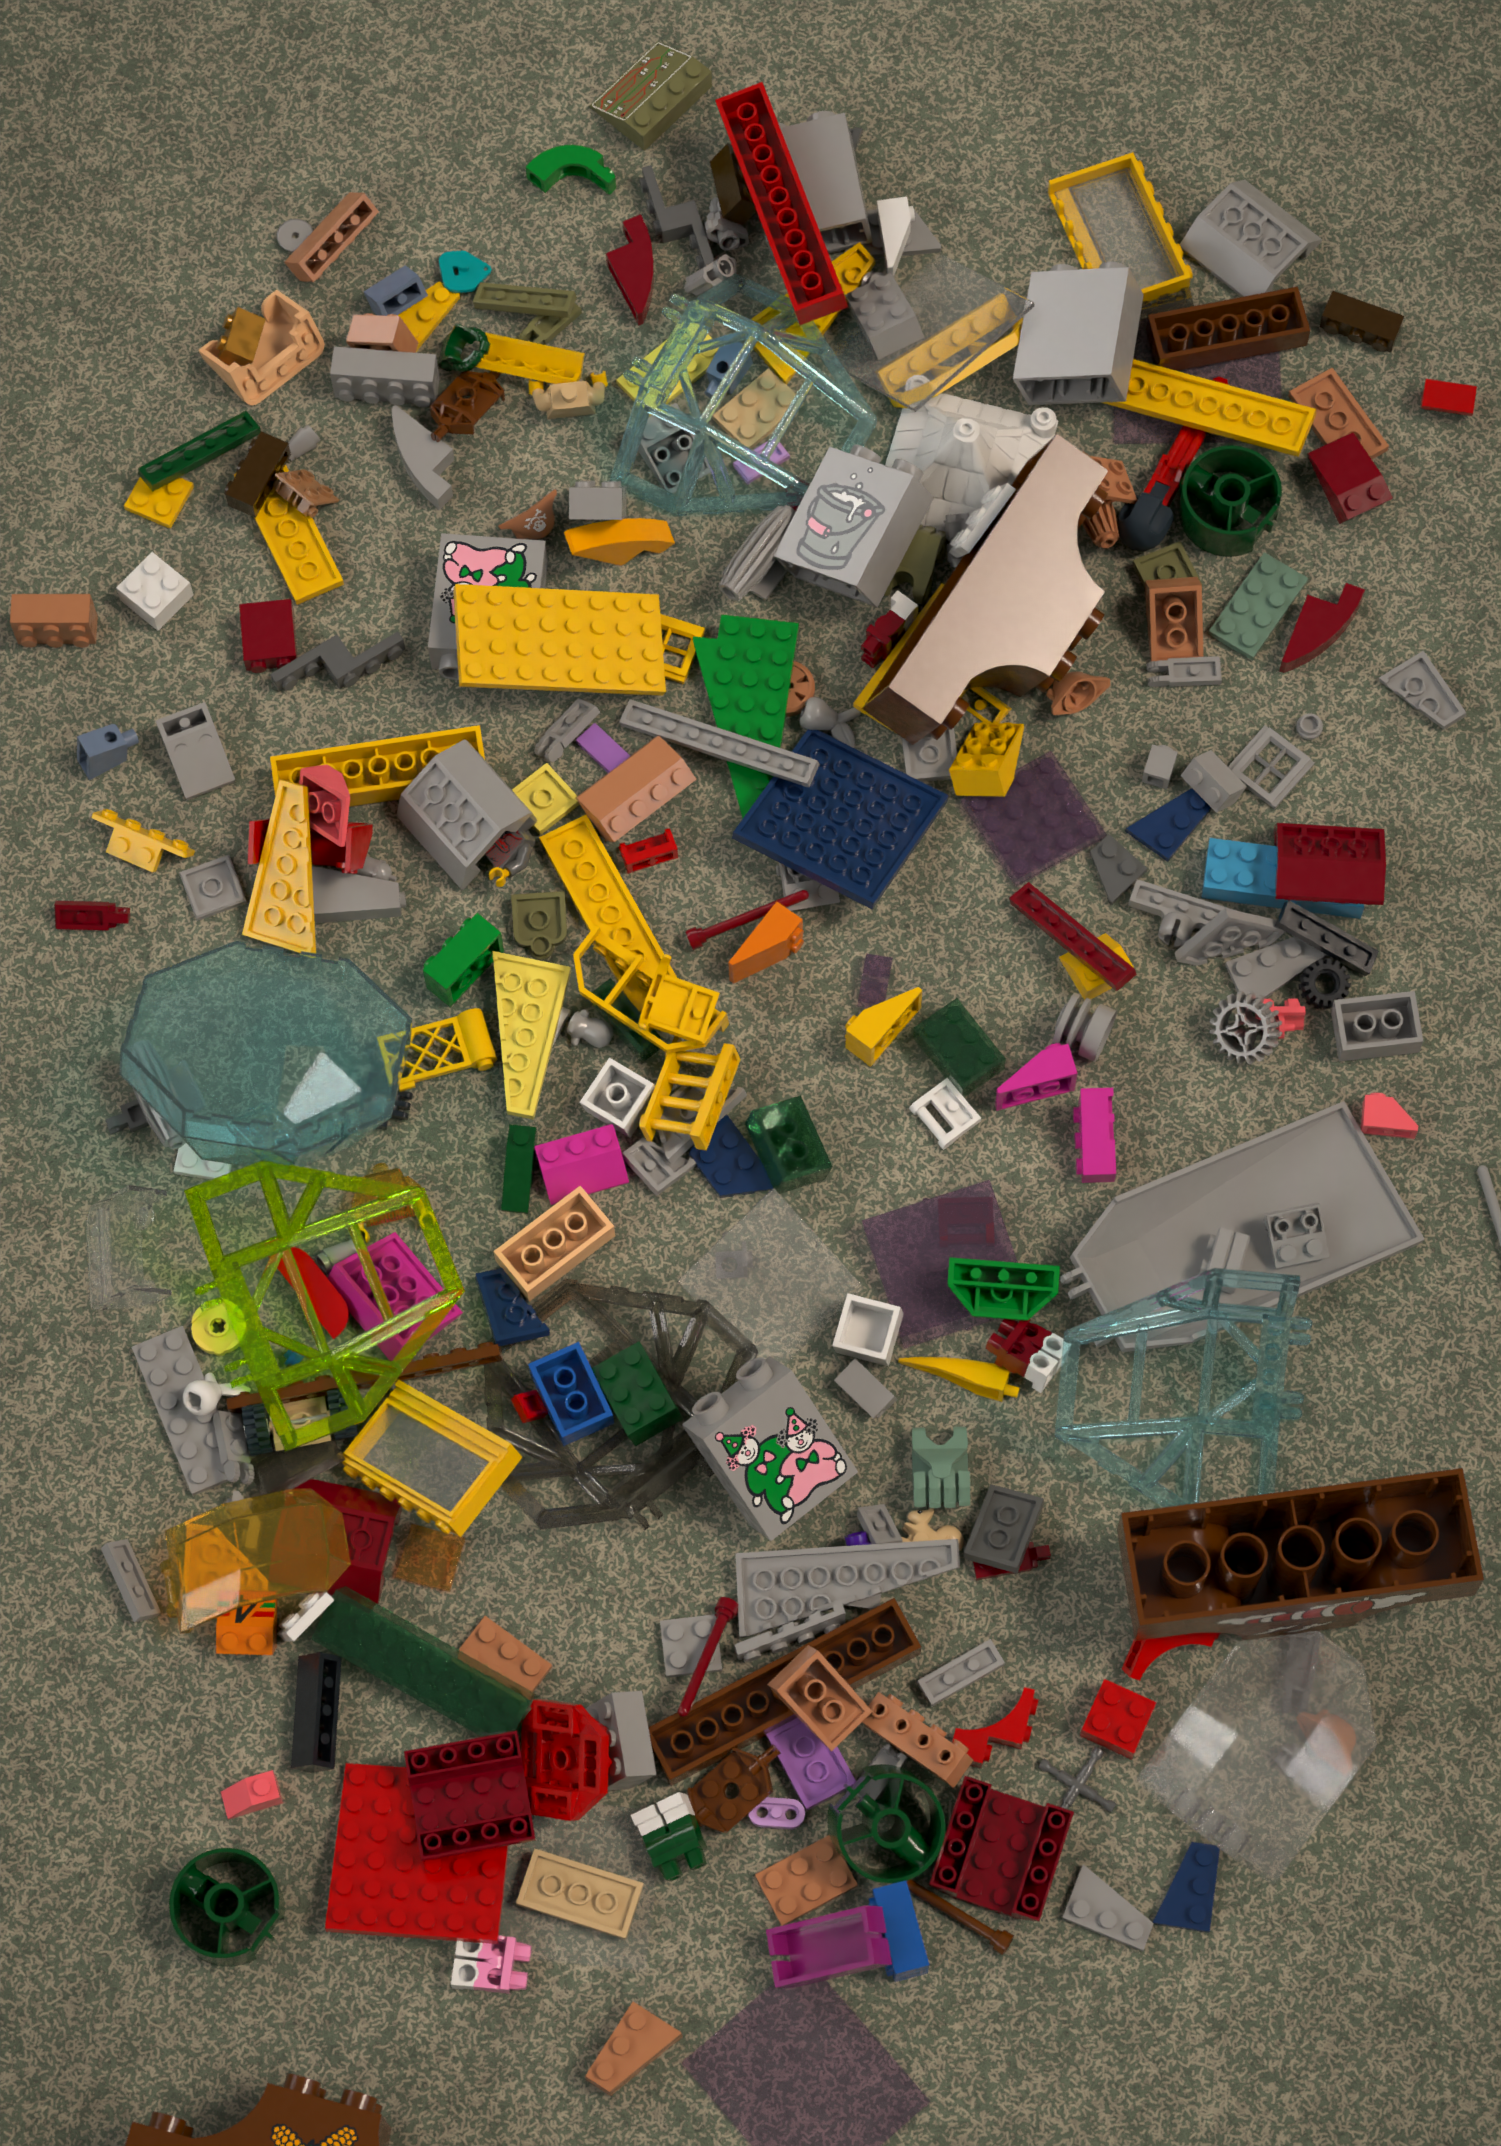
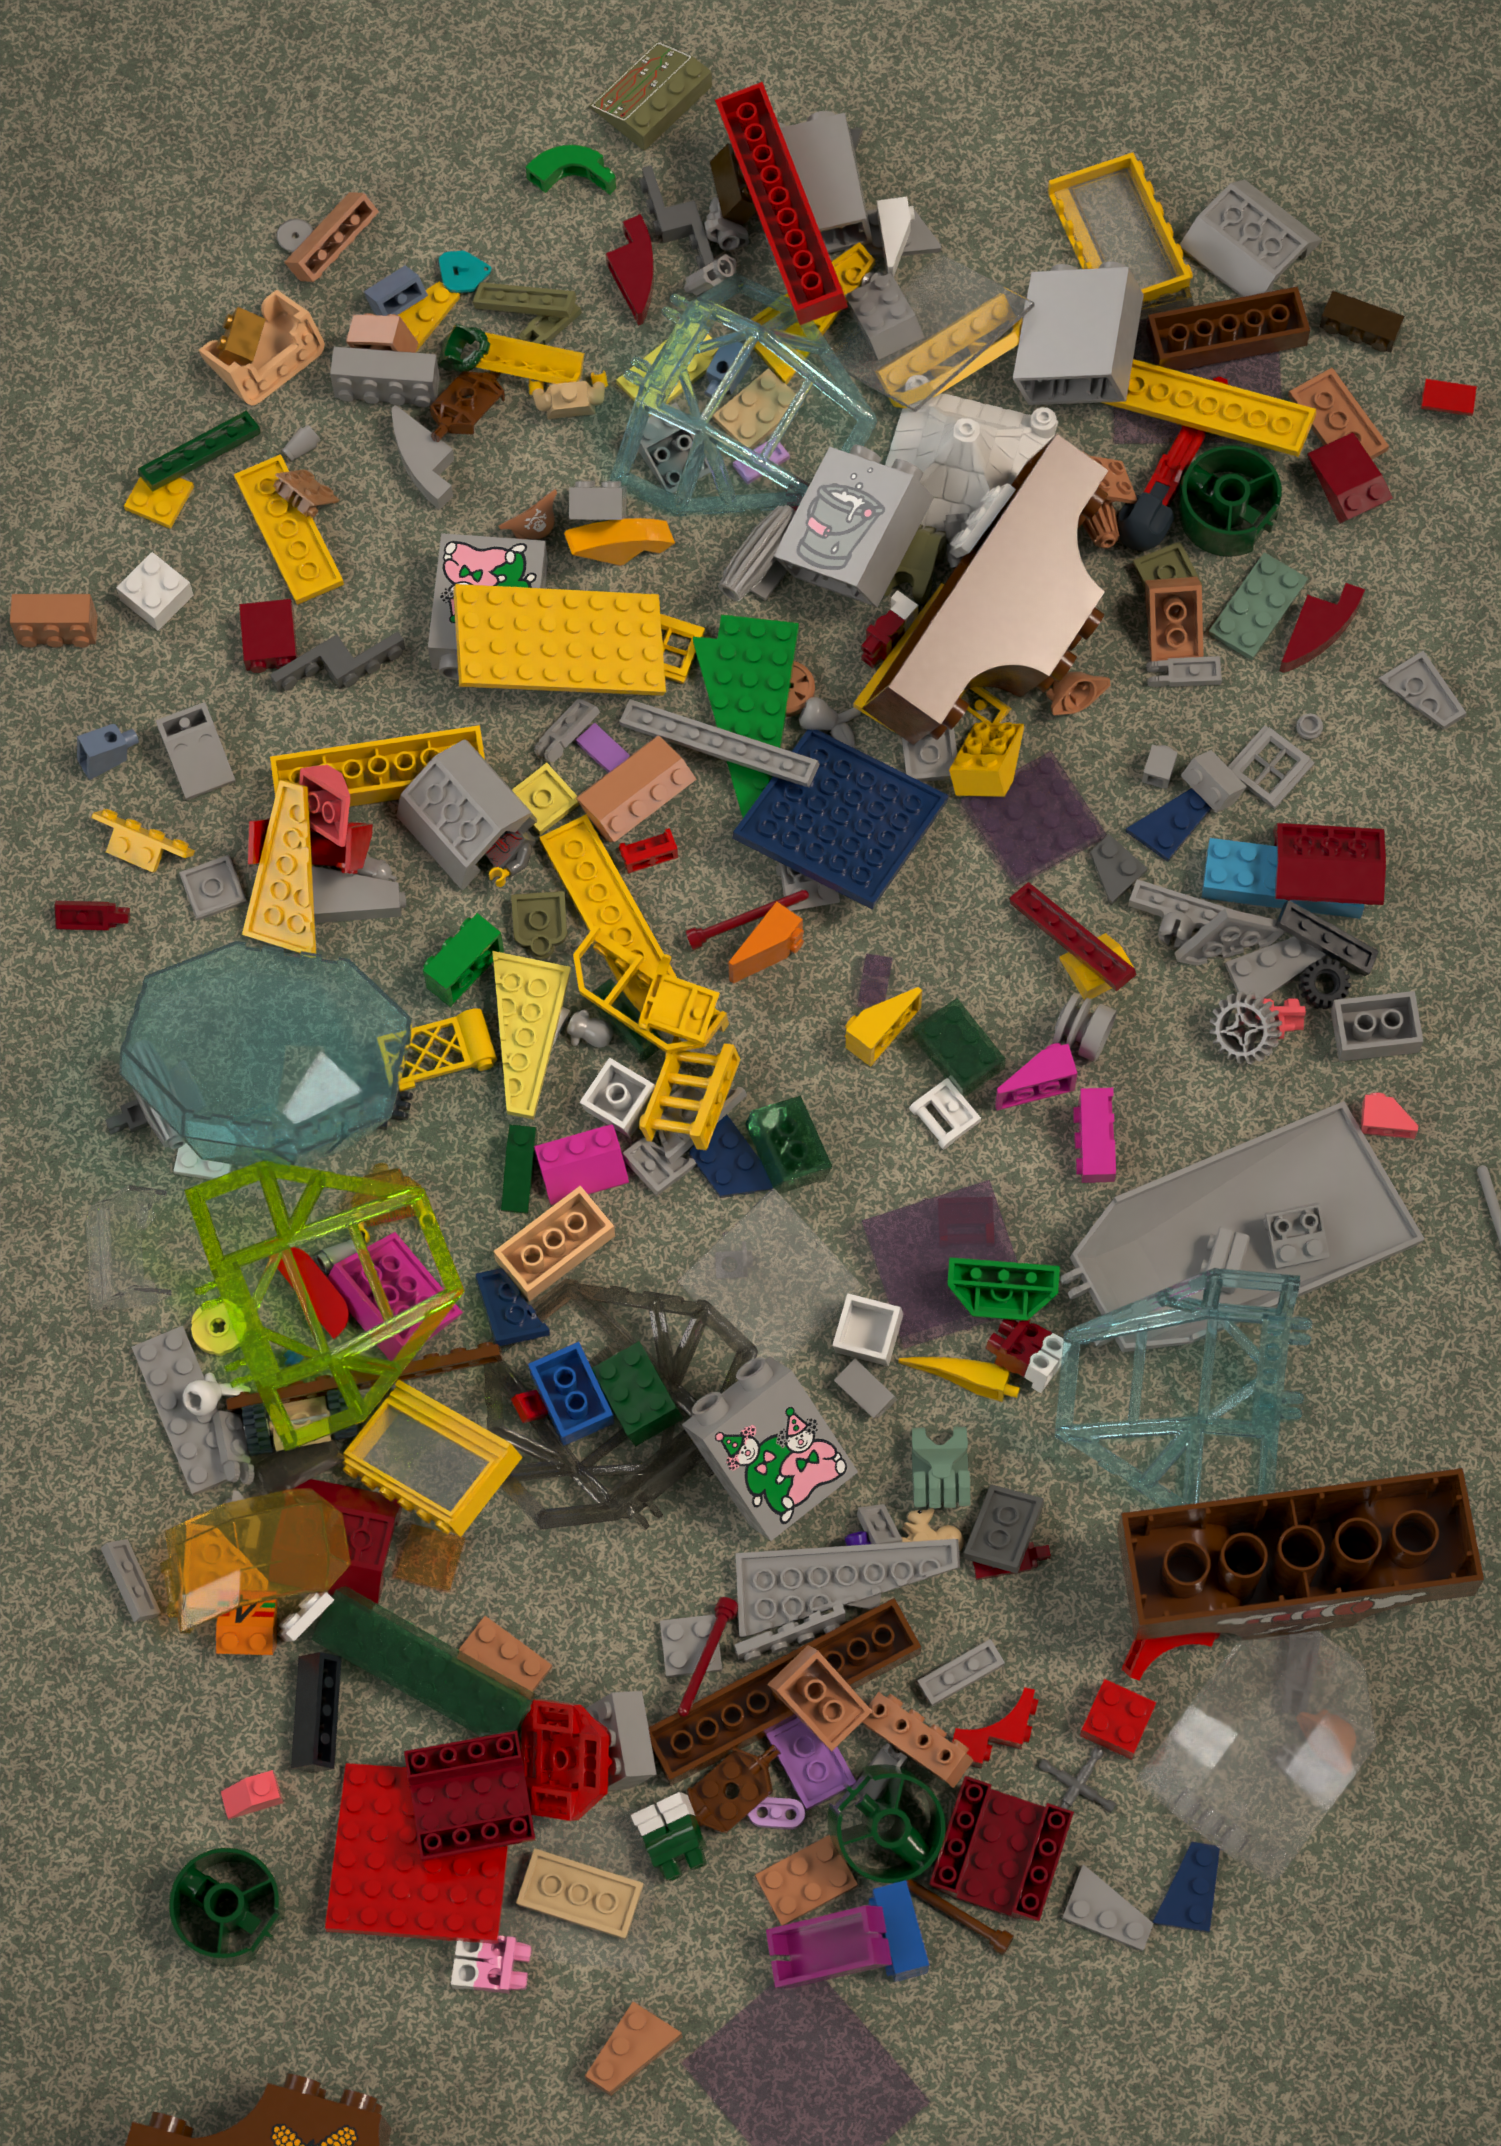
(257, 474): dark brown brick -> none

